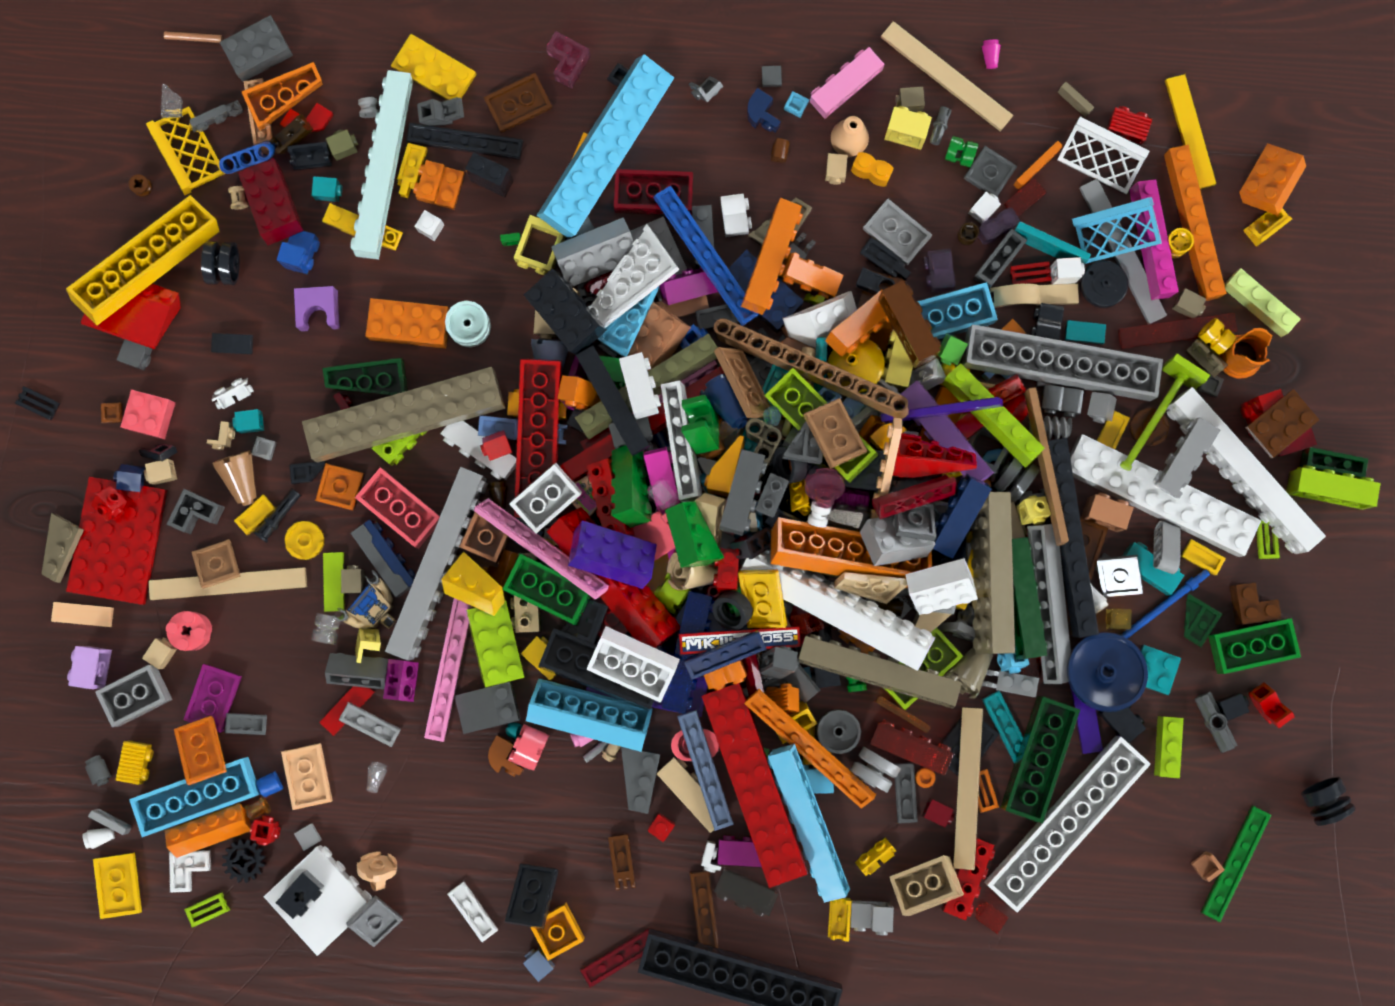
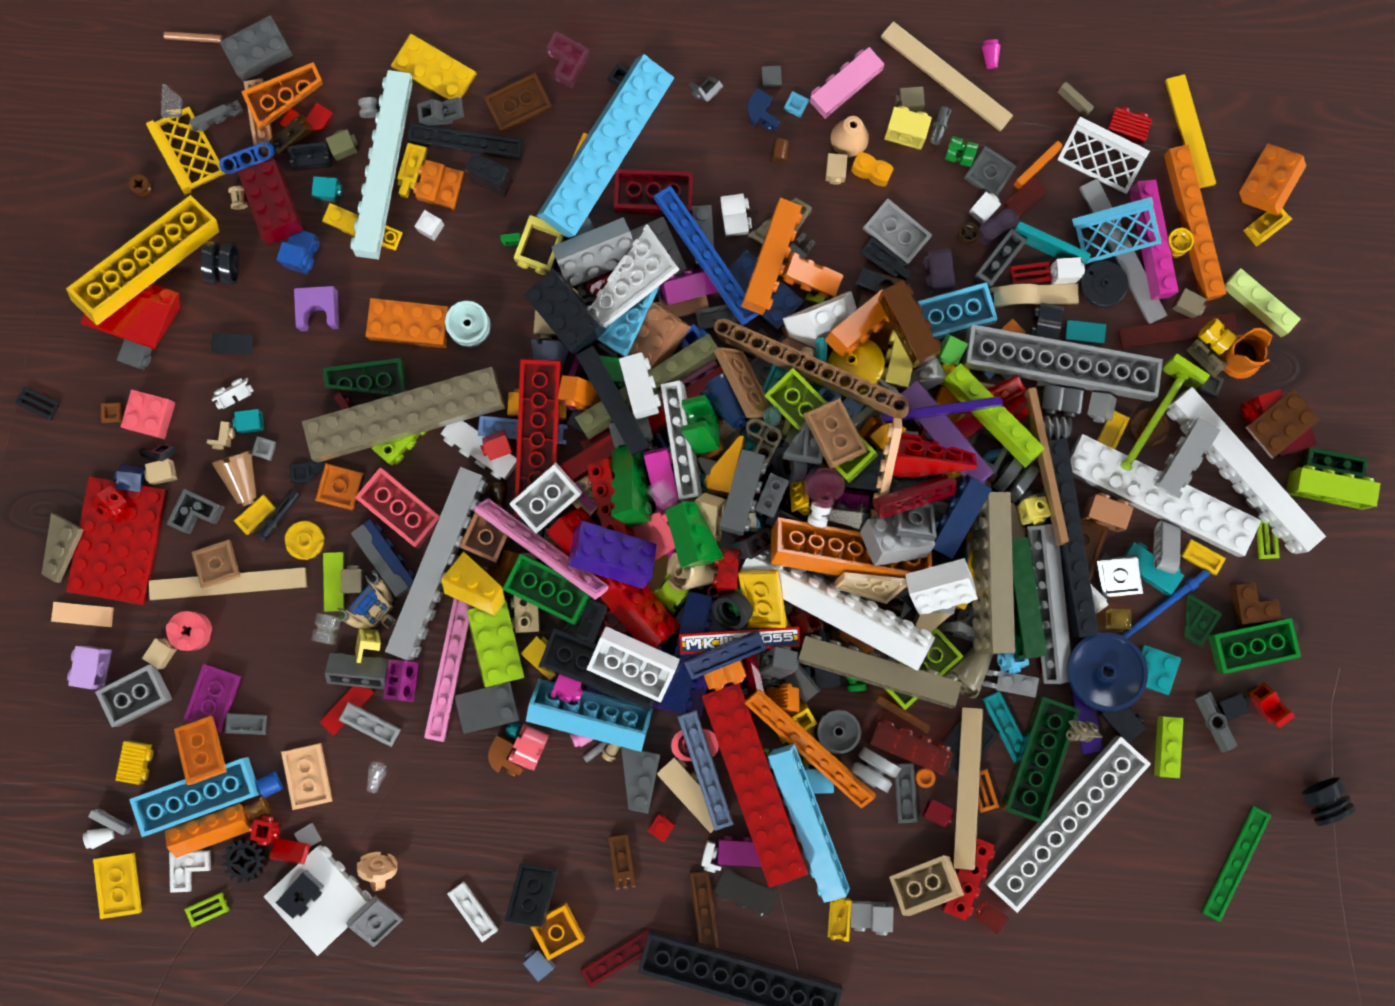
(97, 770): dark grey brick -> none
(289, 851): none -> red tile
(567, 689): none -> dark pink brick
(868, 861): yellow hinge -> none
(1083, 731): none -> dark tan hinge
(1207, 866): nougat panel -> none

